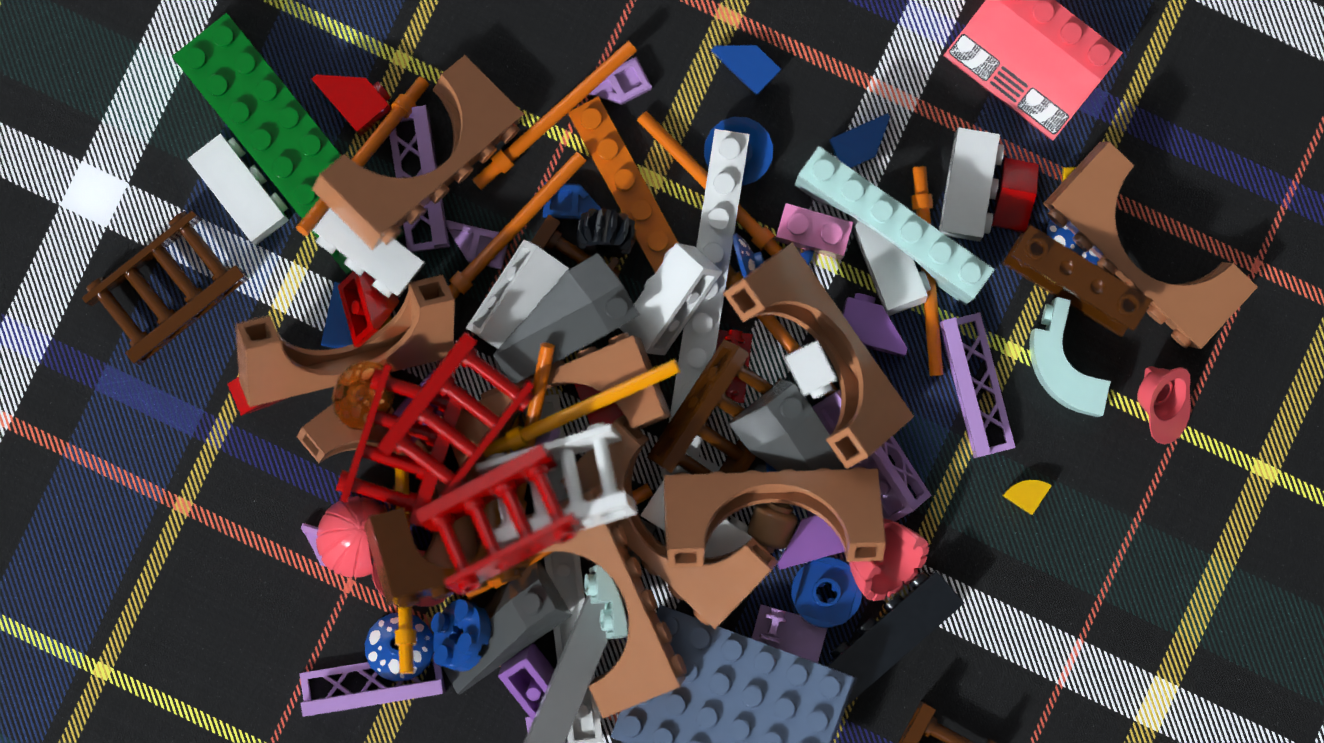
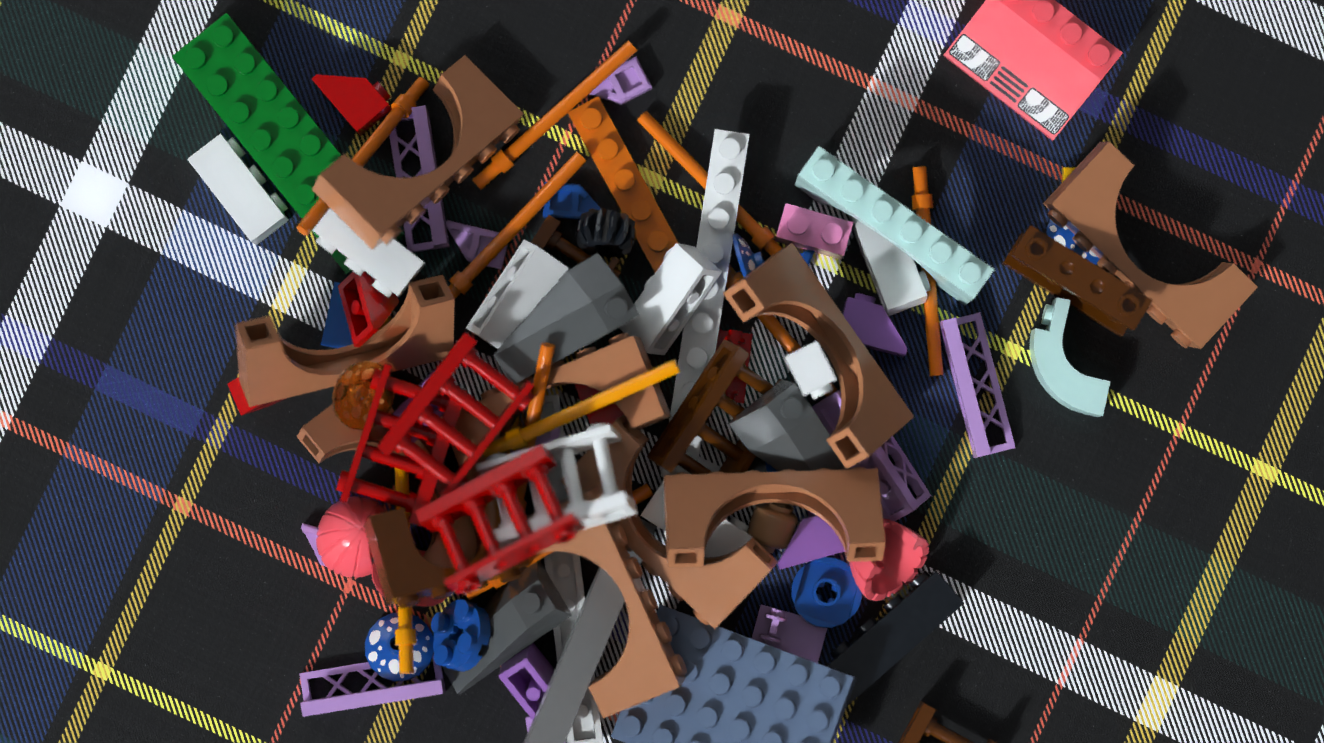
(170, 322): reddish brown fence -> none
(603, 590): light aqua slope -> none
(748, 64): blue tile -> none
(759, 148): blue dish -> none
(860, 142): blue tile -> none
(971, 184): white brick -> none
(1015, 195): red slope -> none
(1027, 494): yellow tile -> none
(1167, 402): coral piece -> none

